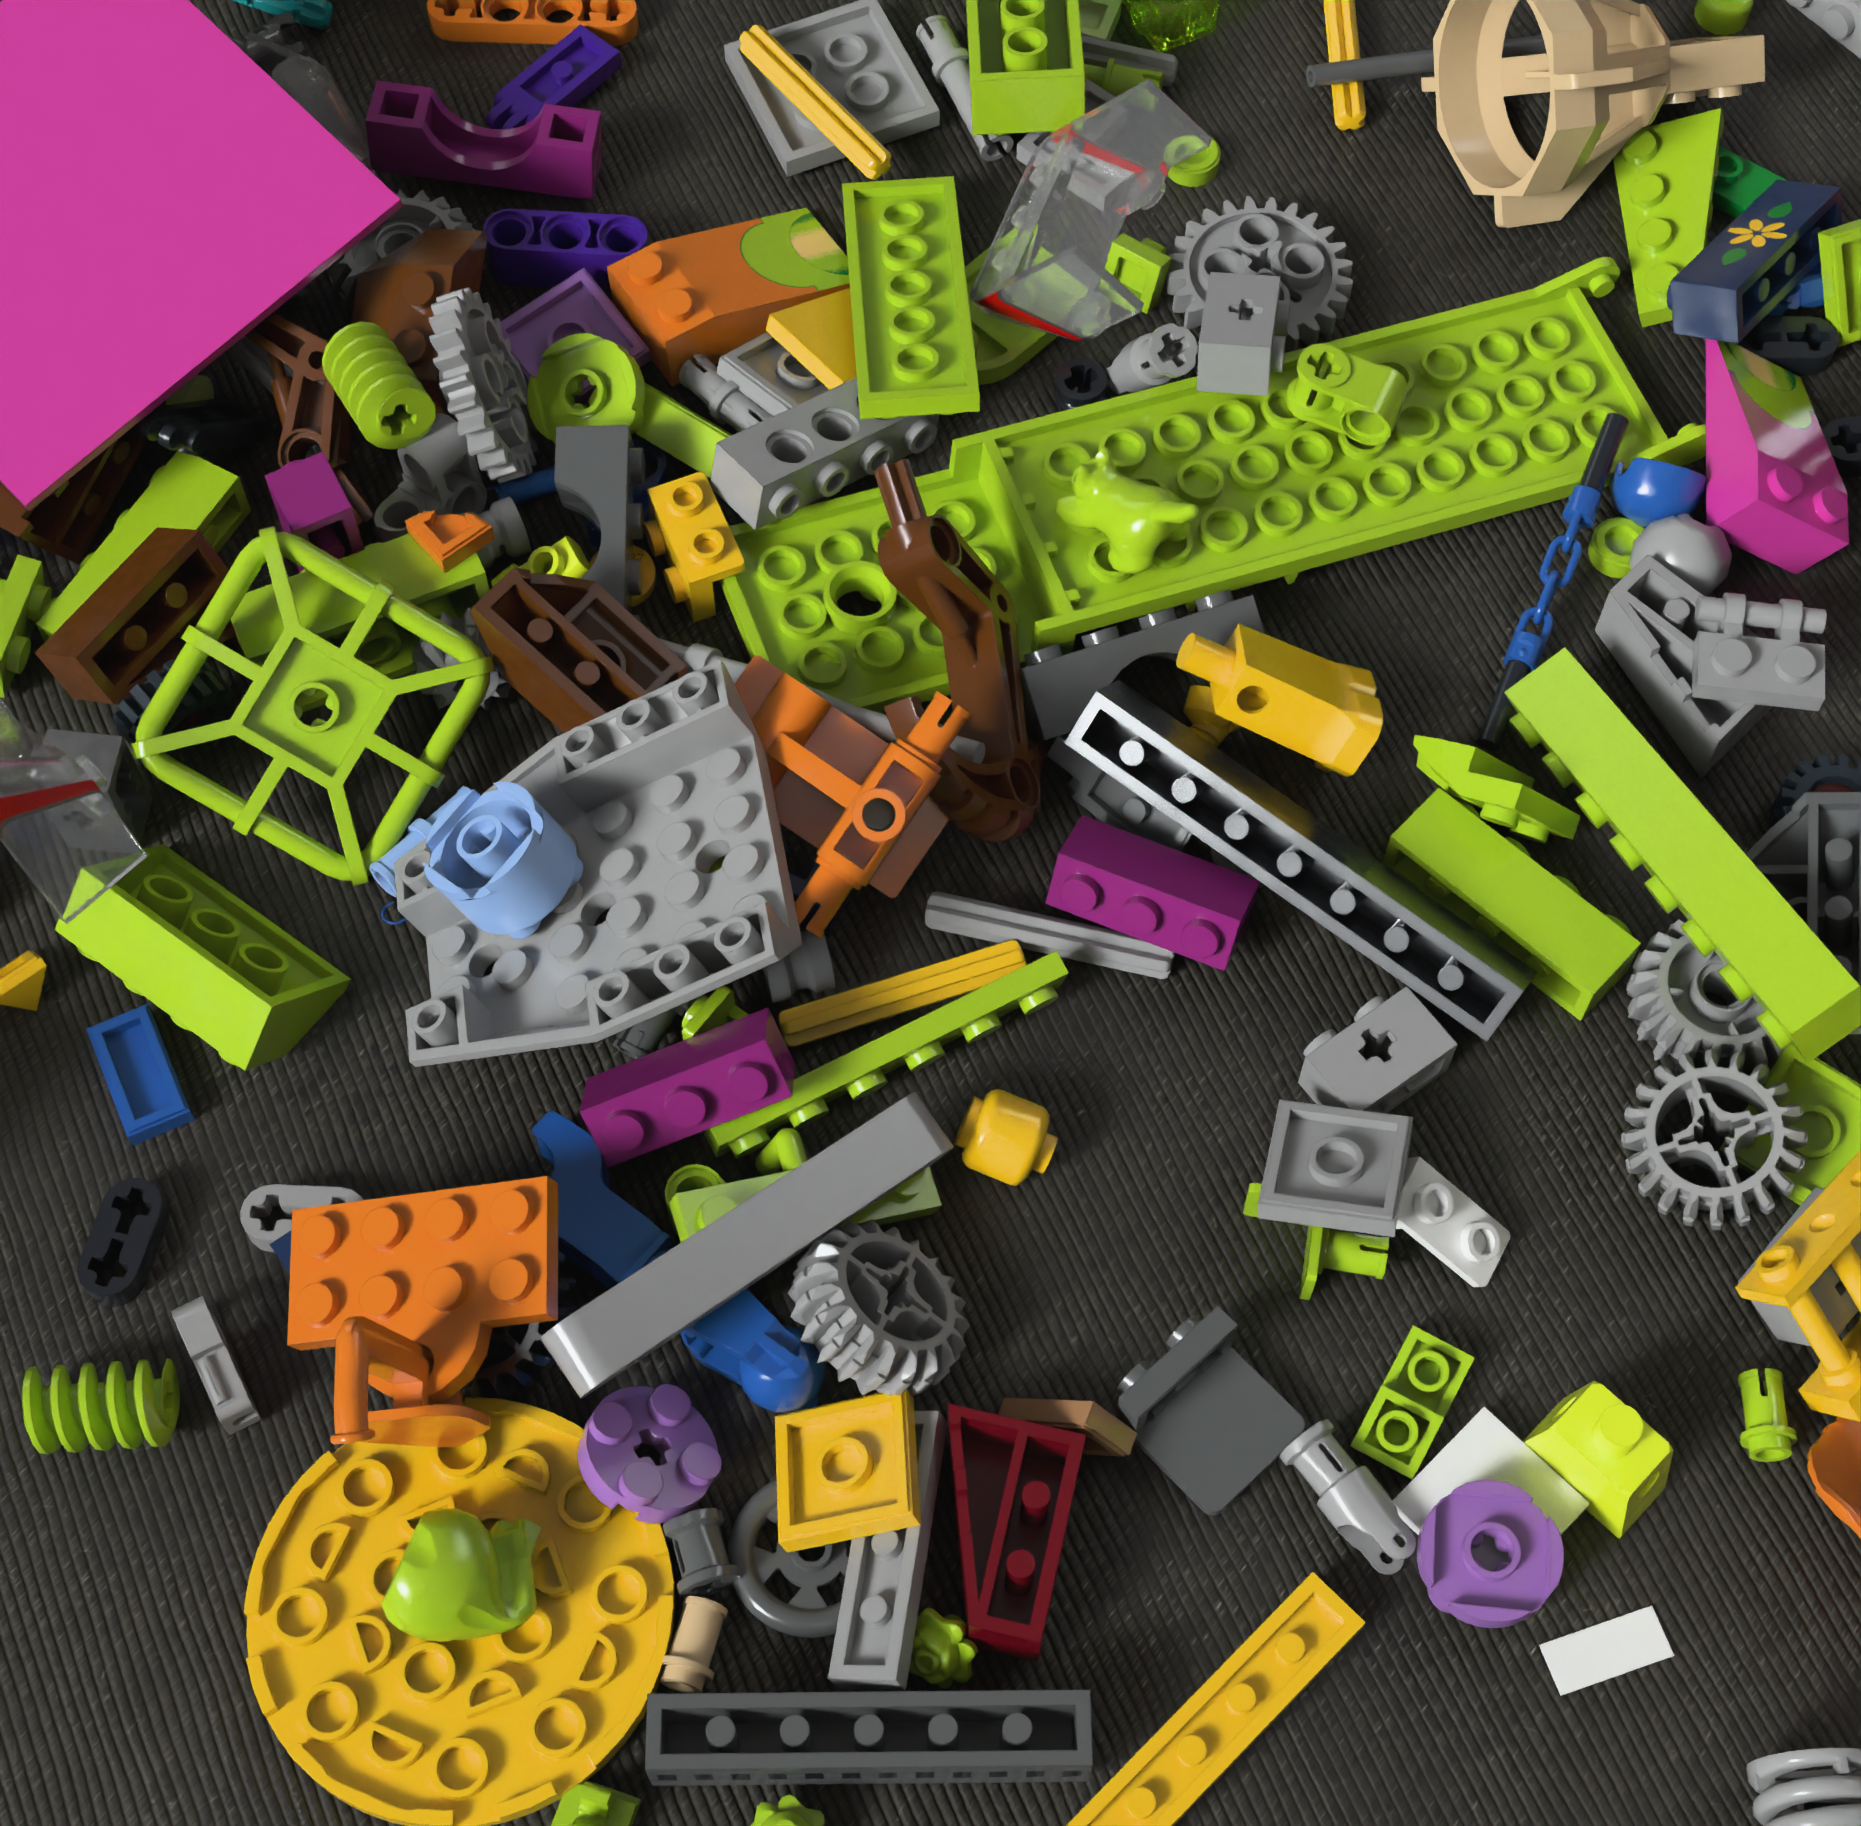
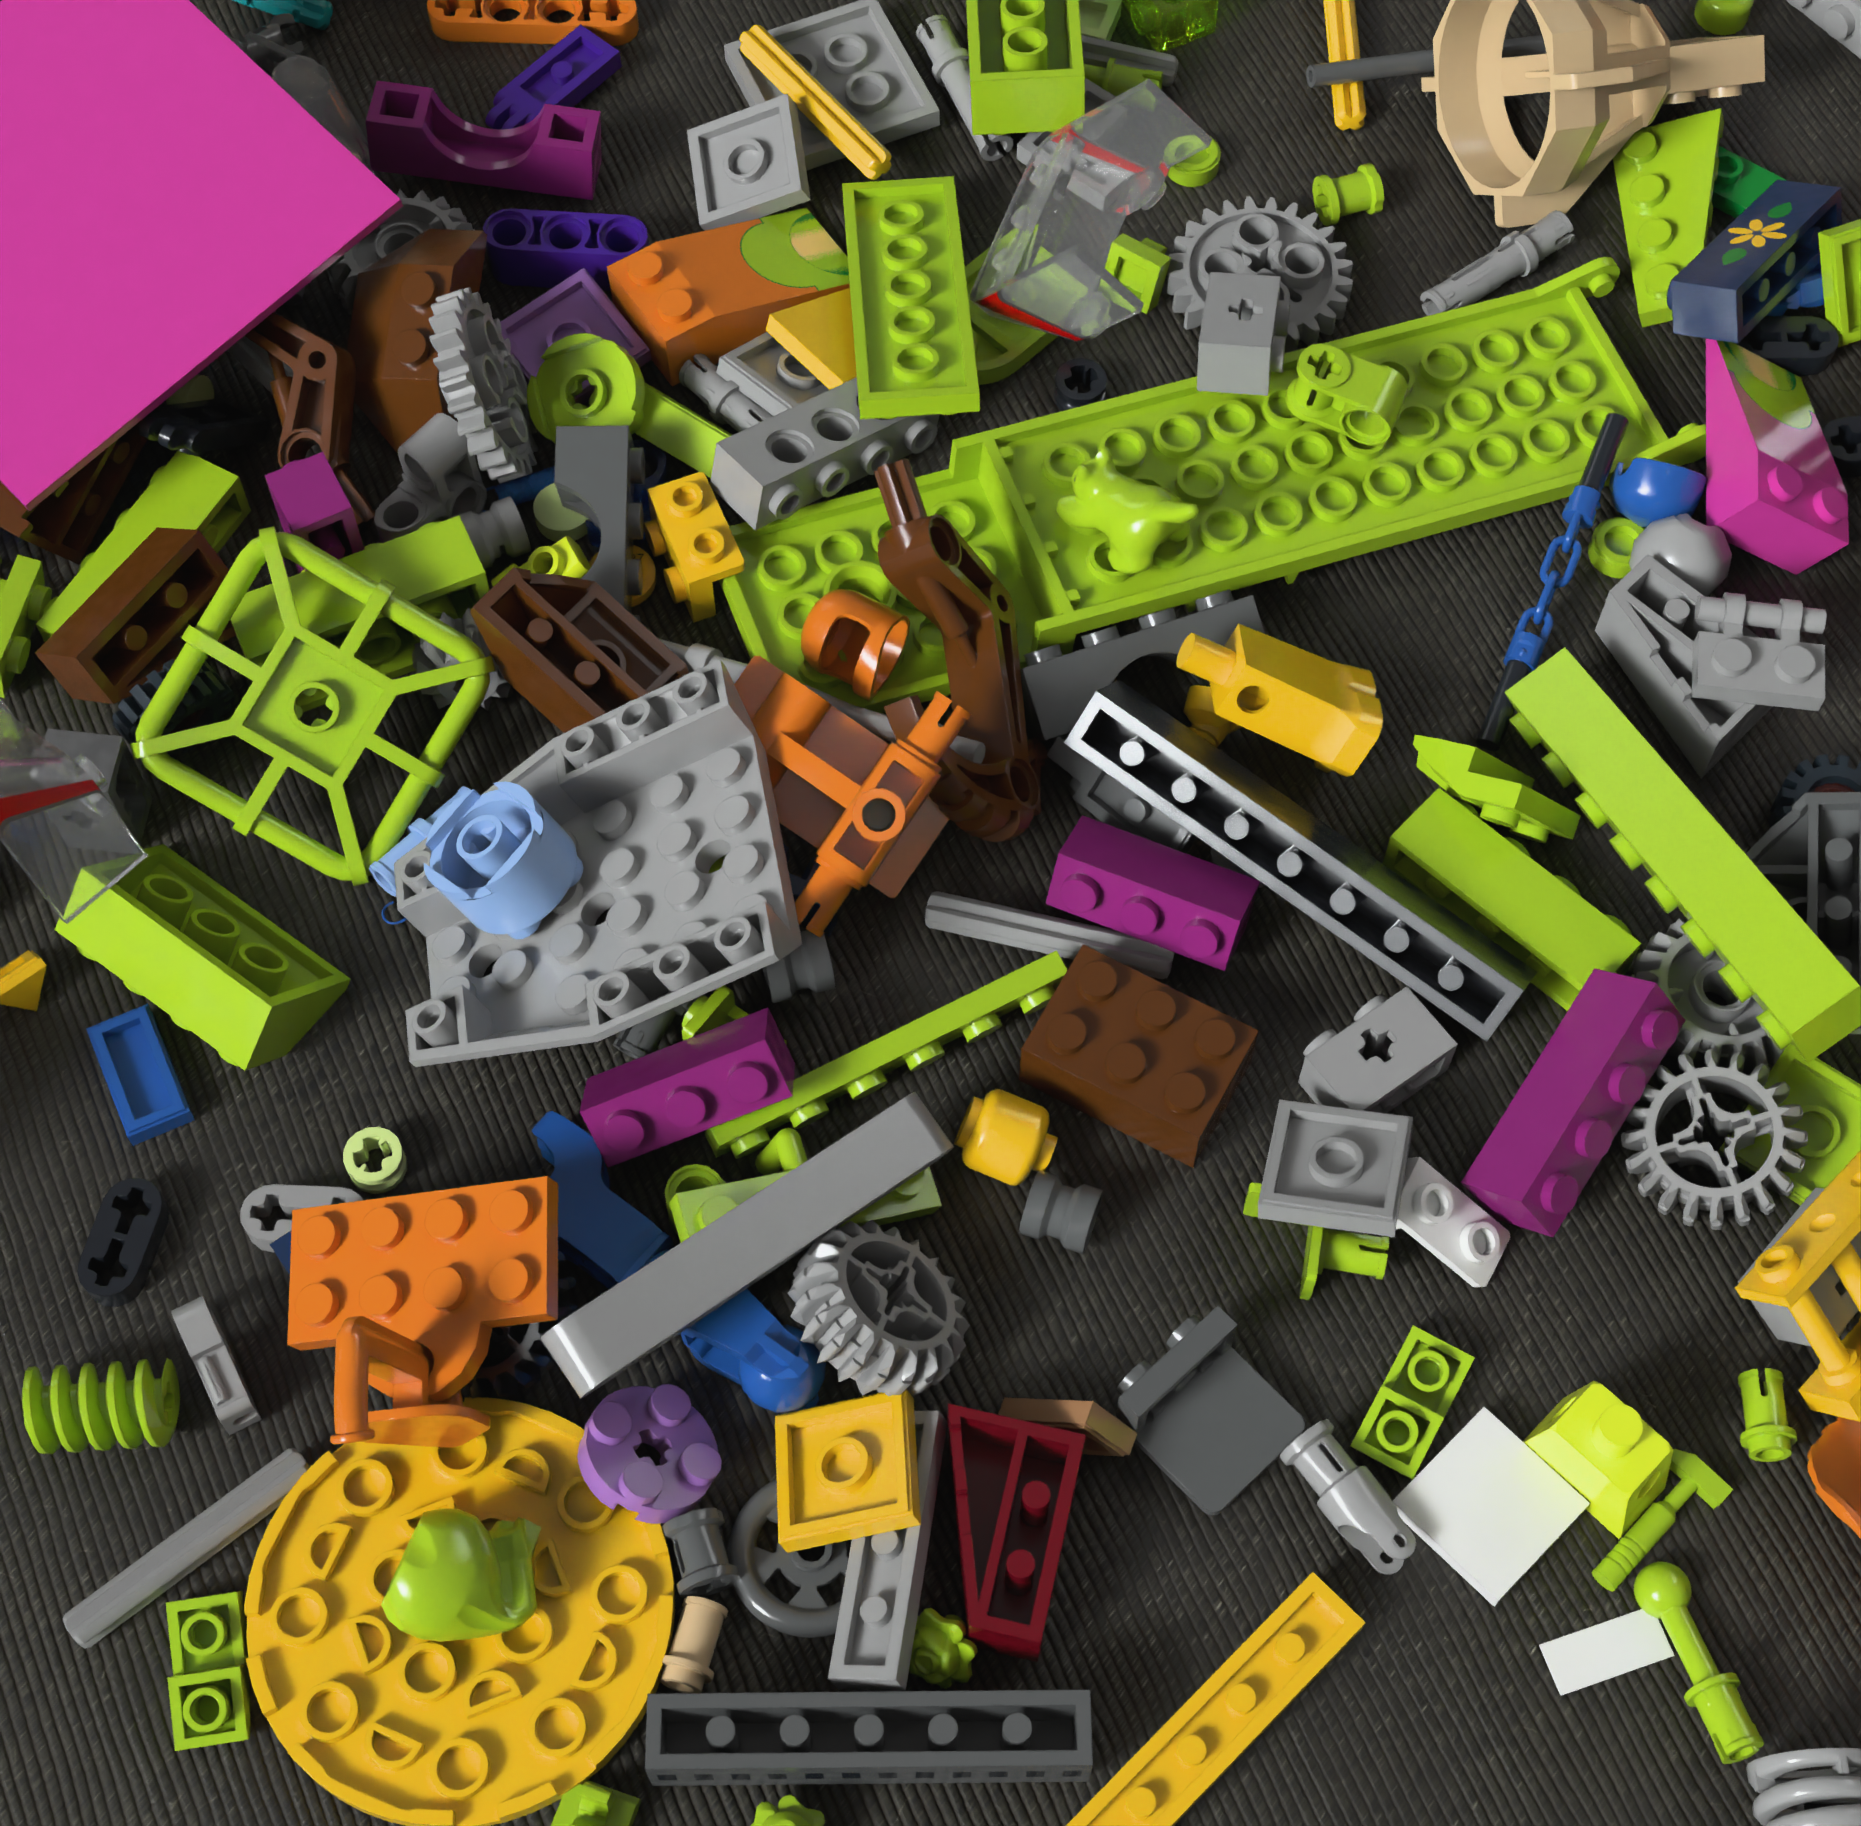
(184, 1550): none -> light grey axle
(209, 1670): none -> lime slope
(357, 1153): none -> yellowish green bush
(377, 386): lime piece -> none
(449, 536): orange tile -> none
(554, 519): none -> yellowish green tile
(748, 164): none -> light grey plate
(864, 630): none -> orange helmet
(899, 993): yellow axle -> none
(1061, 1211): none -> dark grey wheel
(1137, 1055): none -> reddish brown brick
(1153, 359): light grey piece -> none
(1348, 194): none -> lime bush
(1513, 257): none -> light grey pin
(1519, 1527): medium lavender plate -> none
(1574, 1101): none -> magenta brick
(1660, 1516): none -> lime piece
(1664, 1594): none -> lime pin

